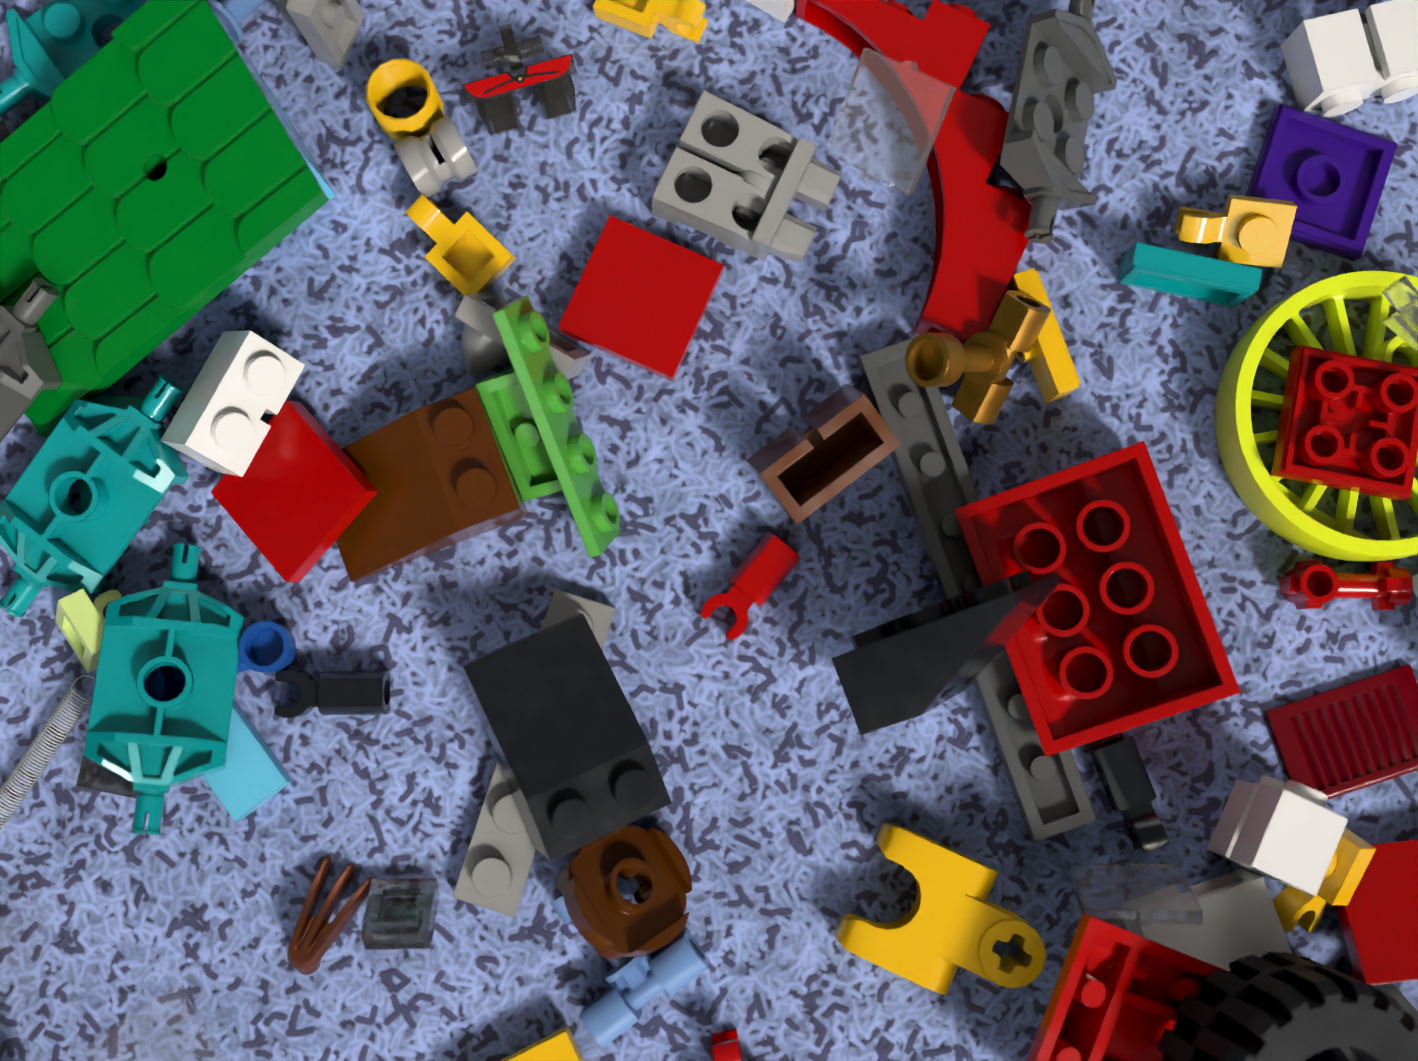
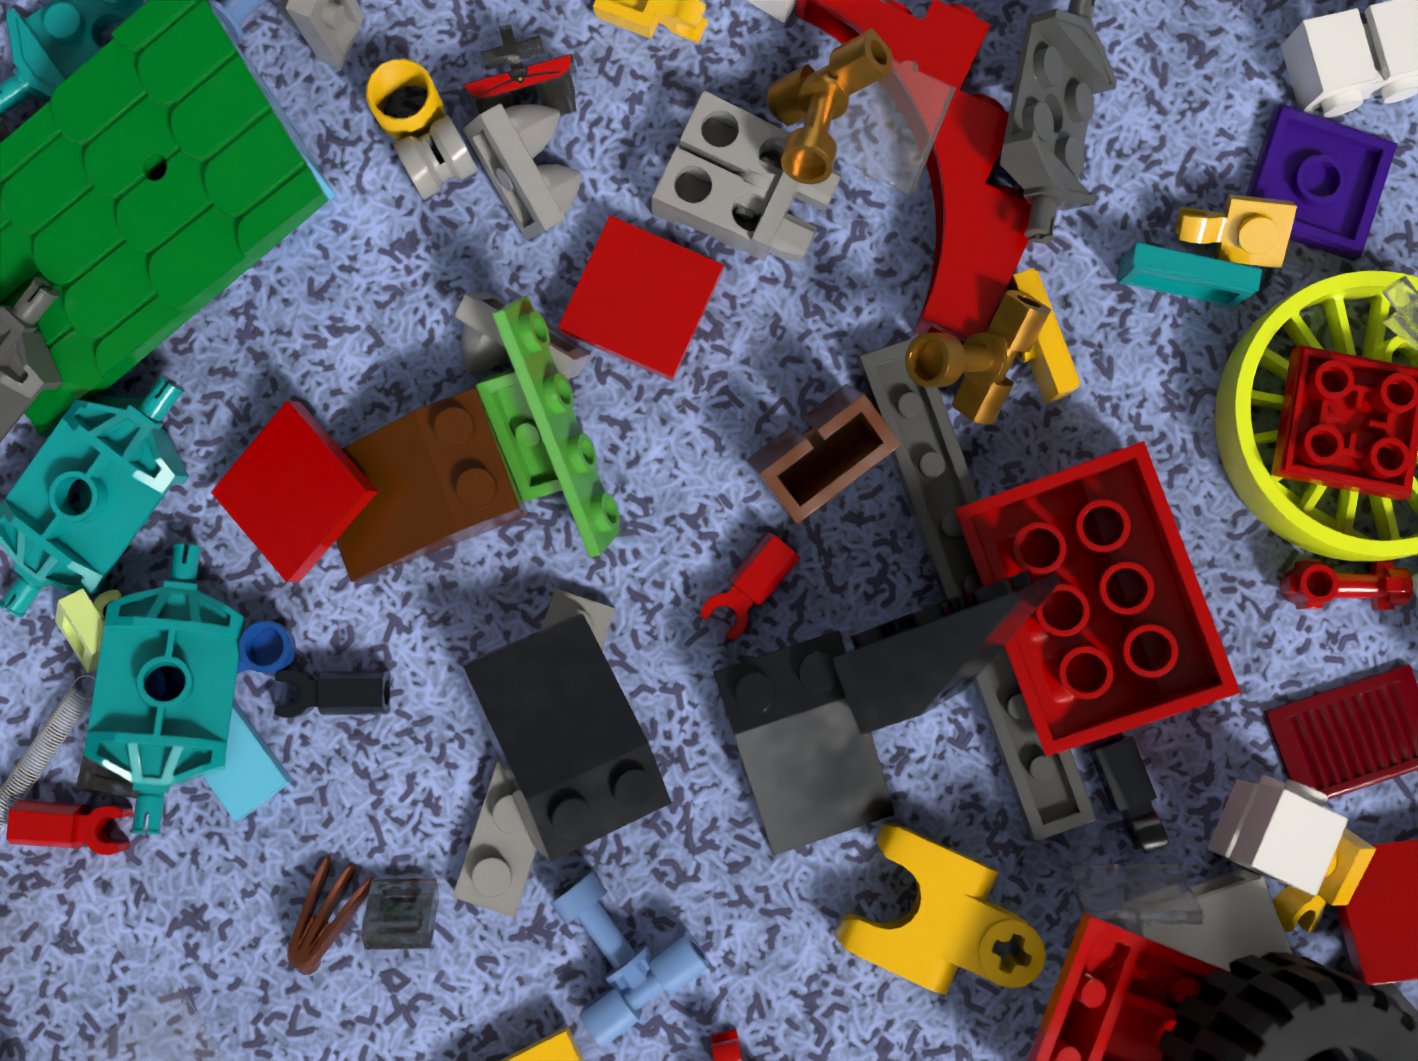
(65, 825): none -> red bar
(225, 404): white piece -> none
(464, 250): yellow plate -> none
(506, 147): none -> light grey tile
(608, 919): reddish brown plate -> none
(803, 744): none -> black slope
(822, 98): none -> pearl gold bar

